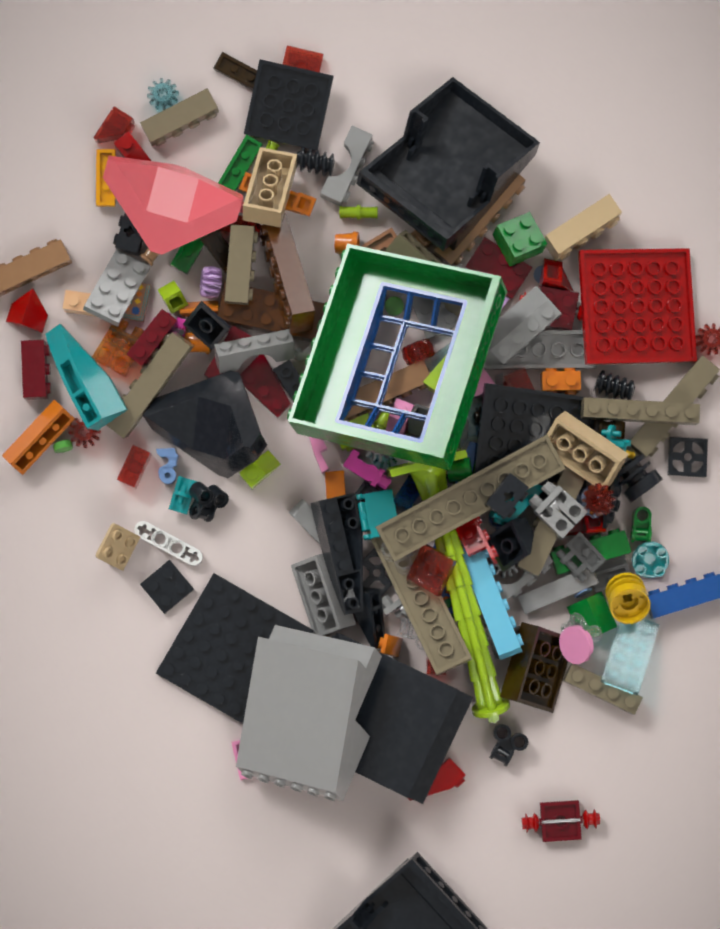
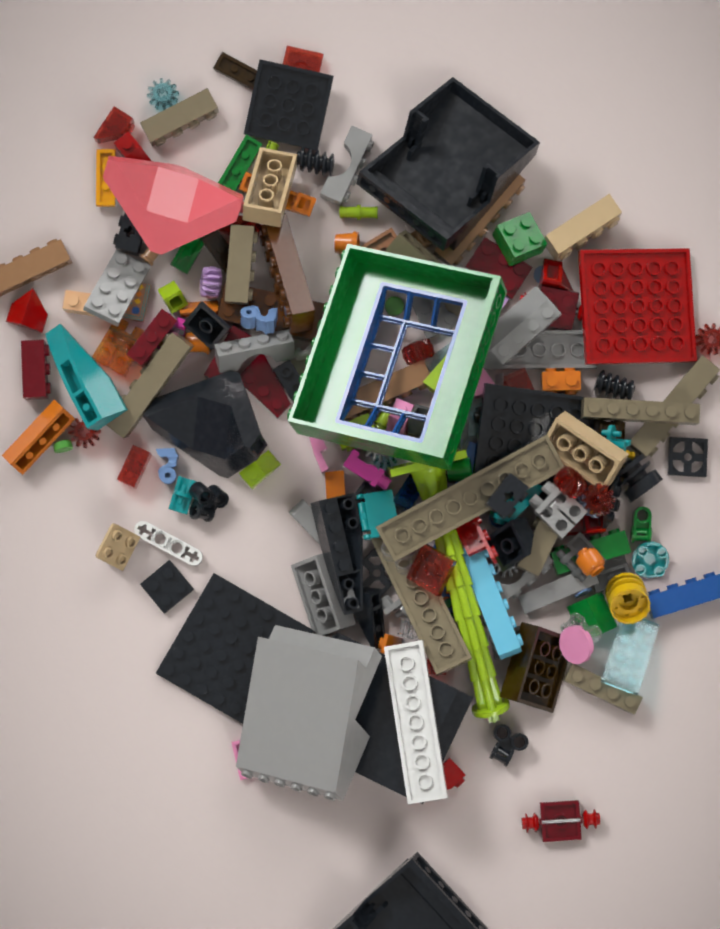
(252, 318): none -> medium blue leg
(415, 722): none -> white plate
(570, 482): none -> clear red gear
(590, 561): none -> orange head

